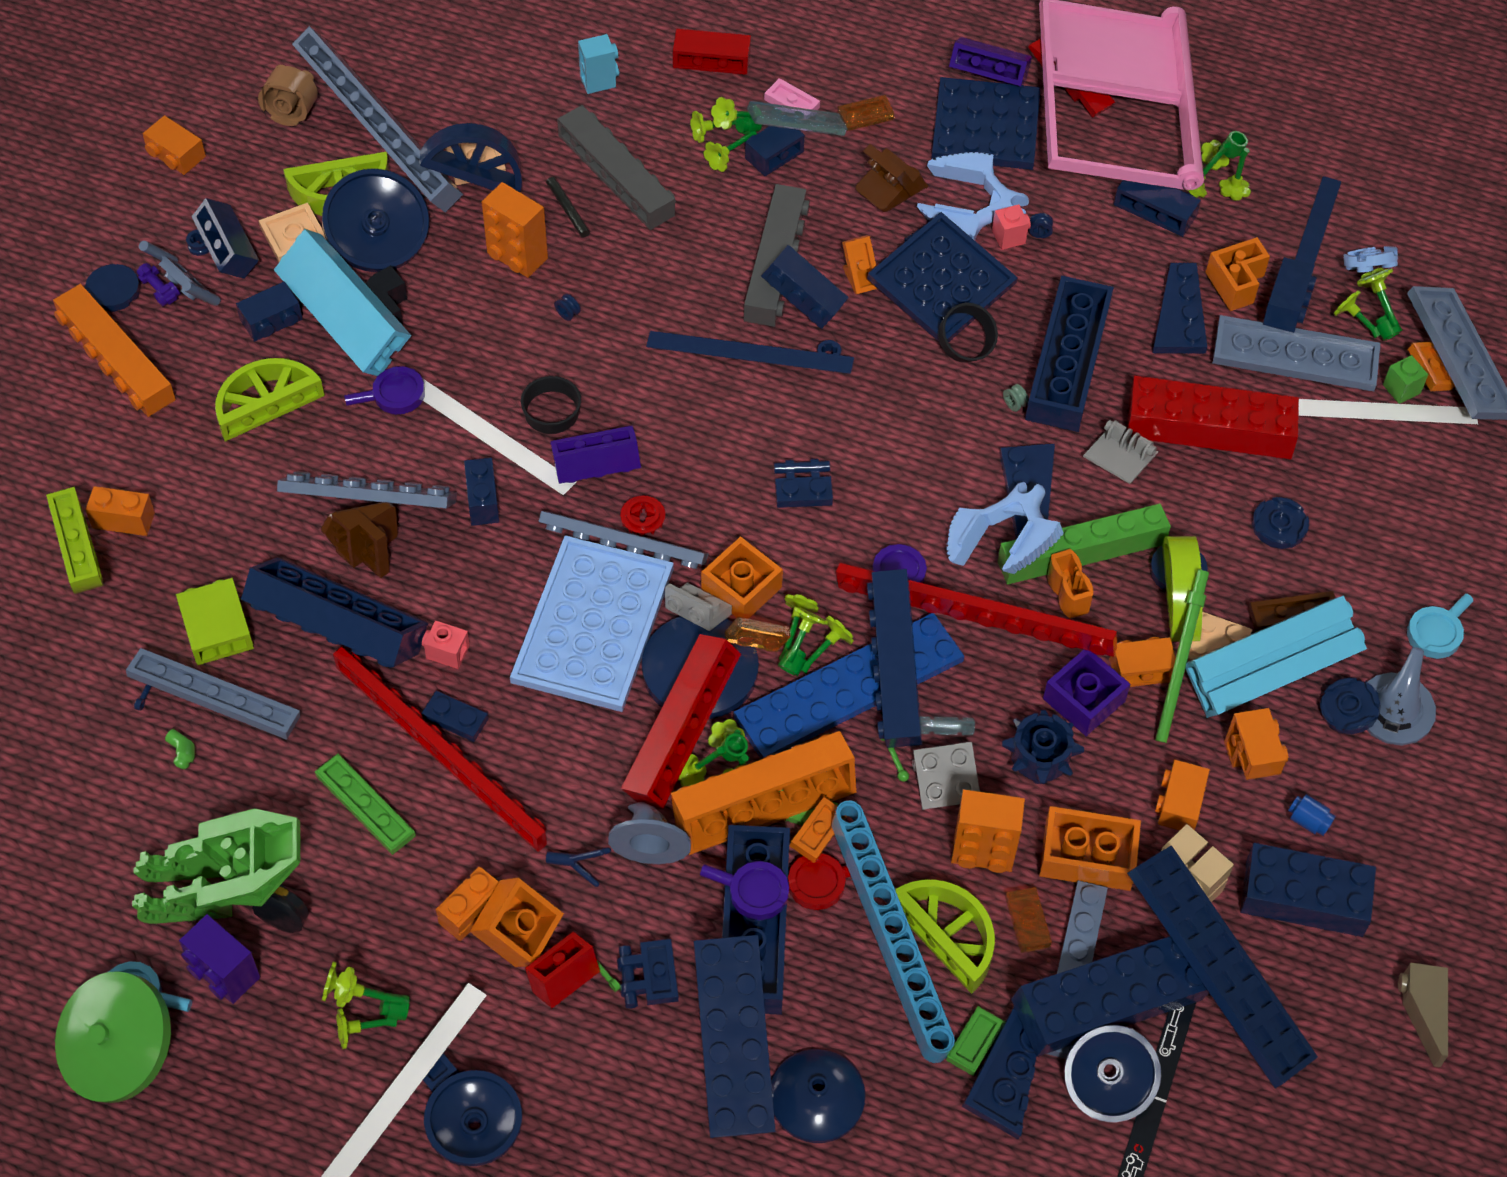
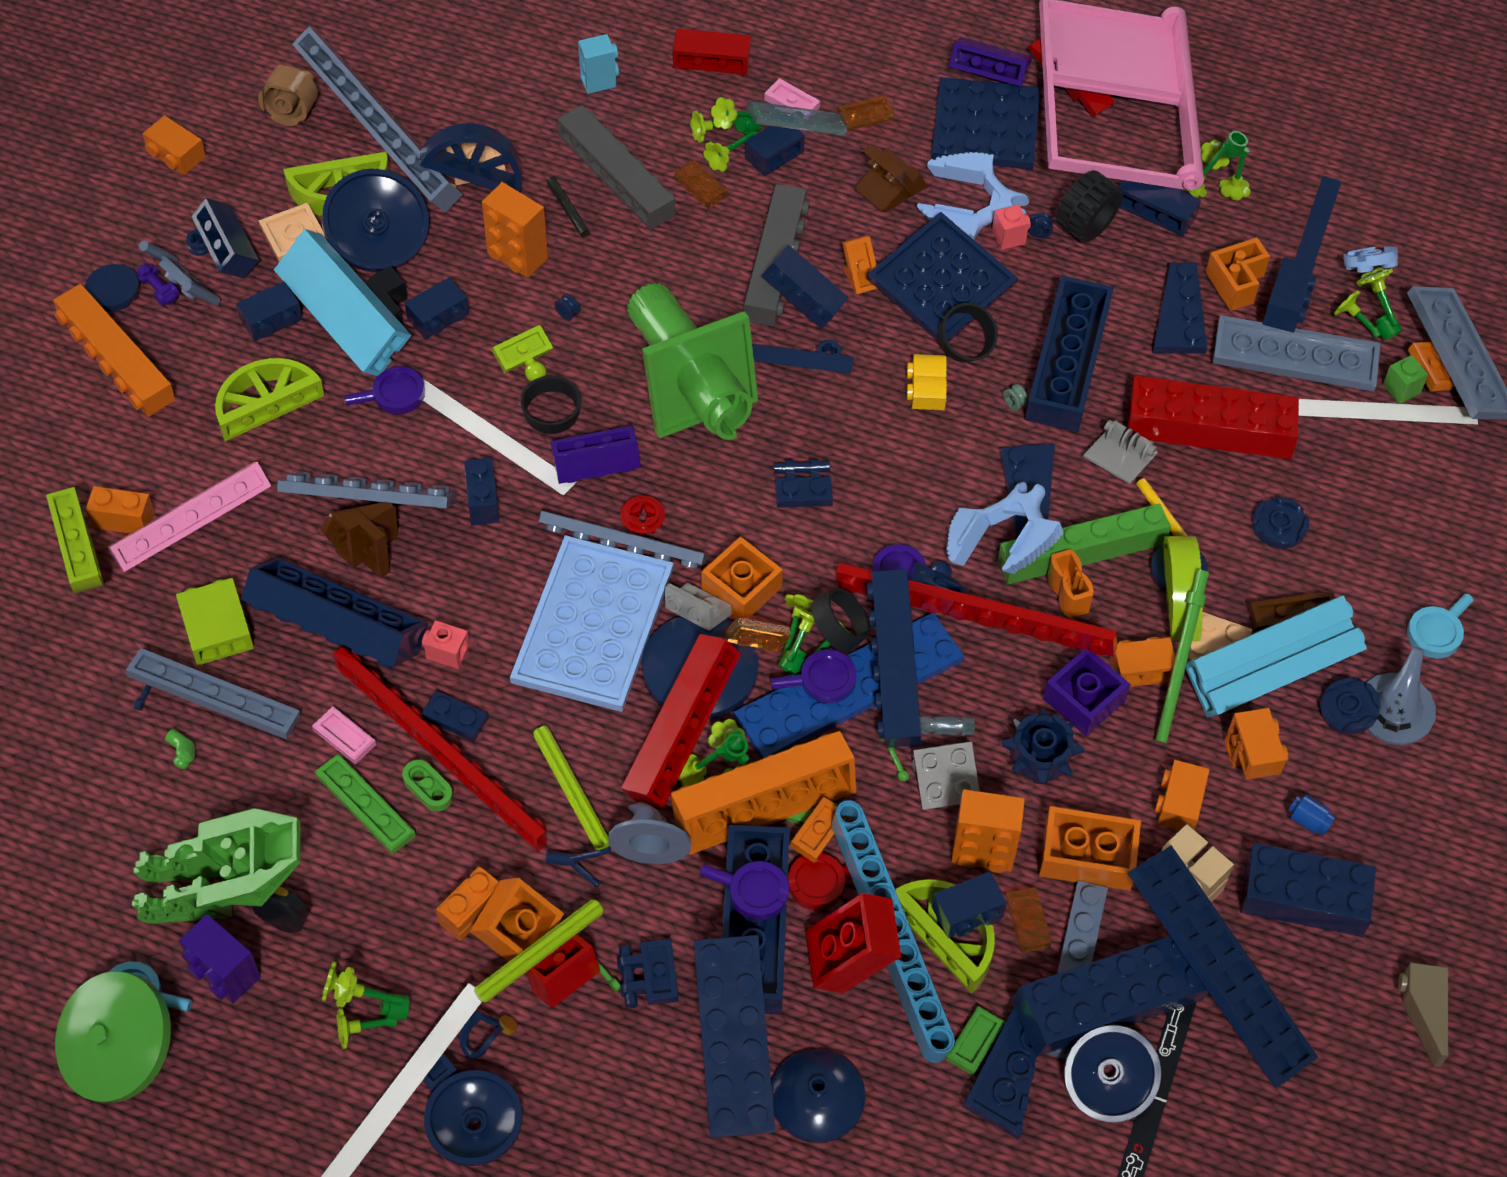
(189, 516): none -> bright pink plate
(344, 735): none -> bright pink tile
(430, 786): none -> bright green plate
(437, 308): none -> dark blue brick
(505, 1025): none -> dark blue piece
(524, 350): none -> lime plate
(538, 951): none -> lime axle
(571, 788): none -> lime axle
(692, 370): none -> bright green piece
(700, 184): none -> clear orange plate
(825, 677): none -> dark purple piece
(829, 625): none -> black tyre
(853, 943): none -> red brick
(928, 382): none -> yellow brick
(937, 575): none -> dark blue plate
(969, 905): none -> dark blue brick
(1089, 206): none -> black tyre
(1154, 499): none -> yellow bar

